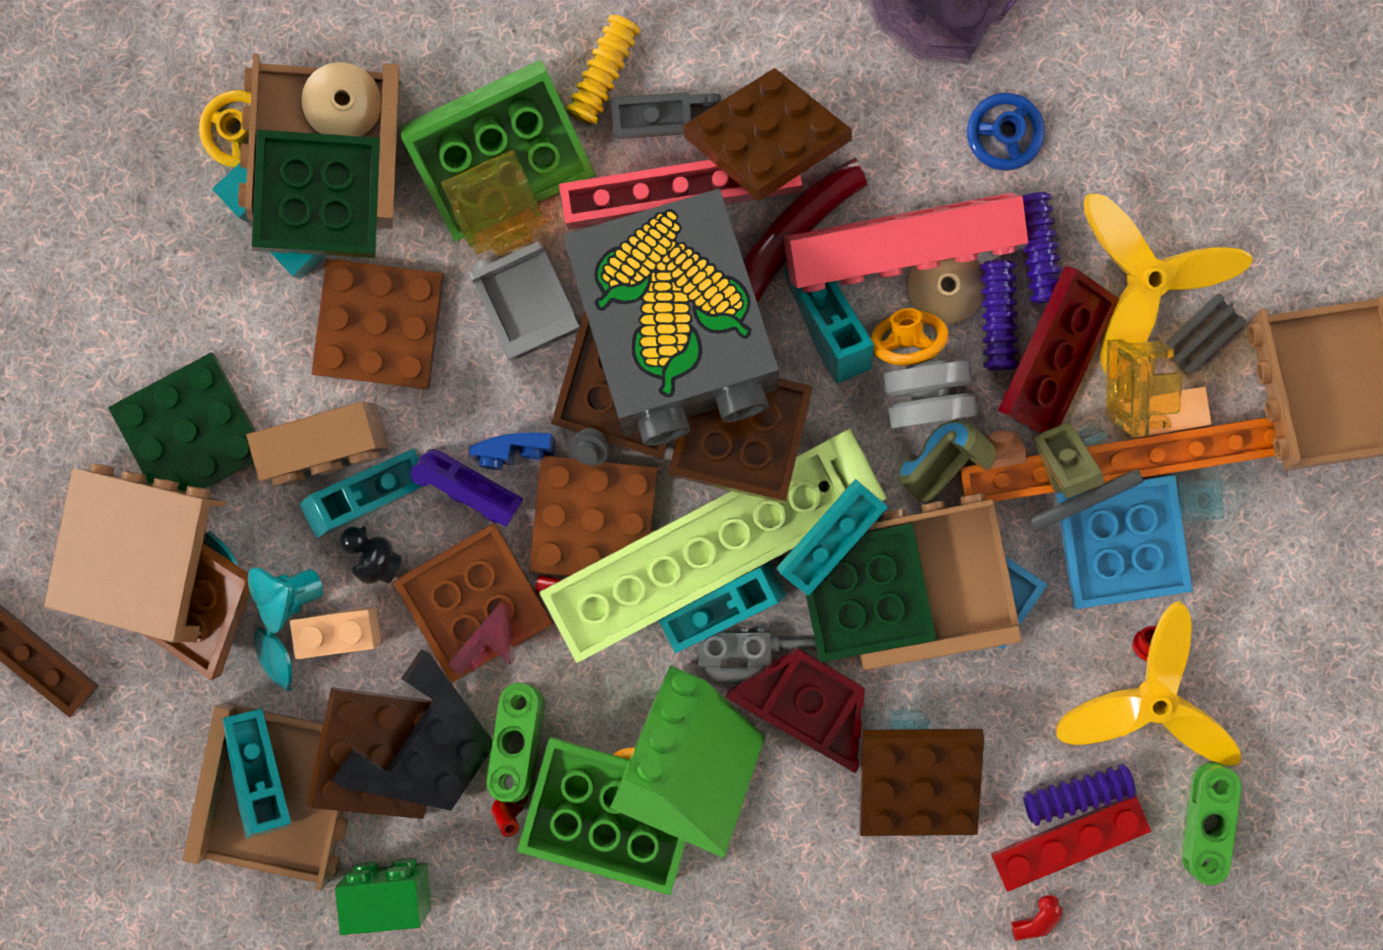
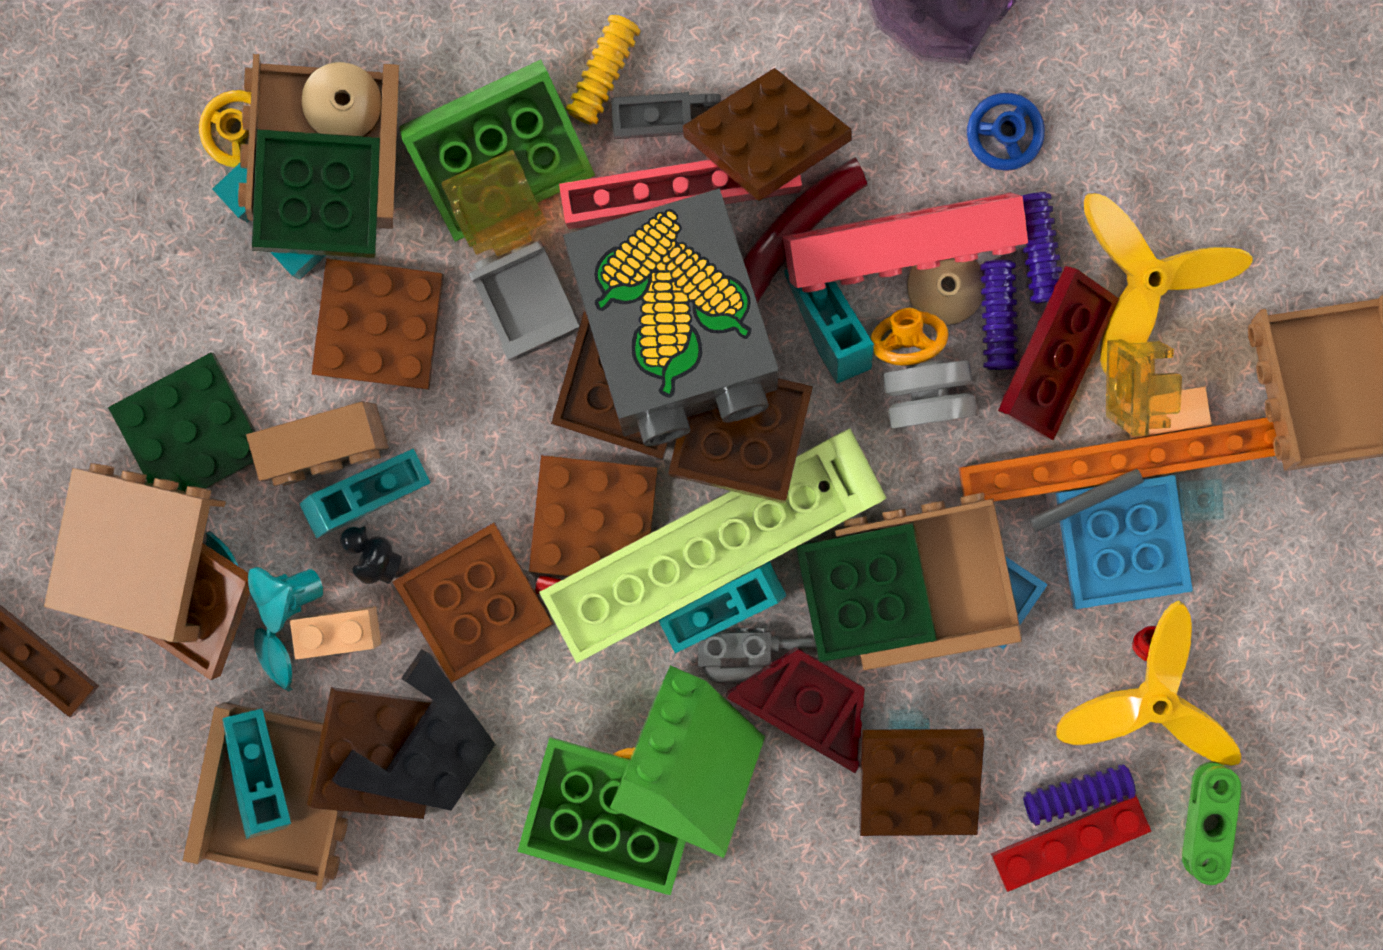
(383, 897): green brick -> none
(466, 486): dark purple plate -> none
(495, 633): clear pink slope -> none
(501, 449): blue slope -> none
(505, 814): red arm -> none
(509, 721): bright green piece -> none
(589, 446): dark grey plate -> none
(831, 537): teal plate -> none
(943, 457): olive animal -> none
(1008, 448): nougat plate -> none
(1042, 923): red arm -> none
(1067, 461): olive slope -> none
(1091, 435): clear light blue piece -> none
(1227, 311): dark grey tile -> none

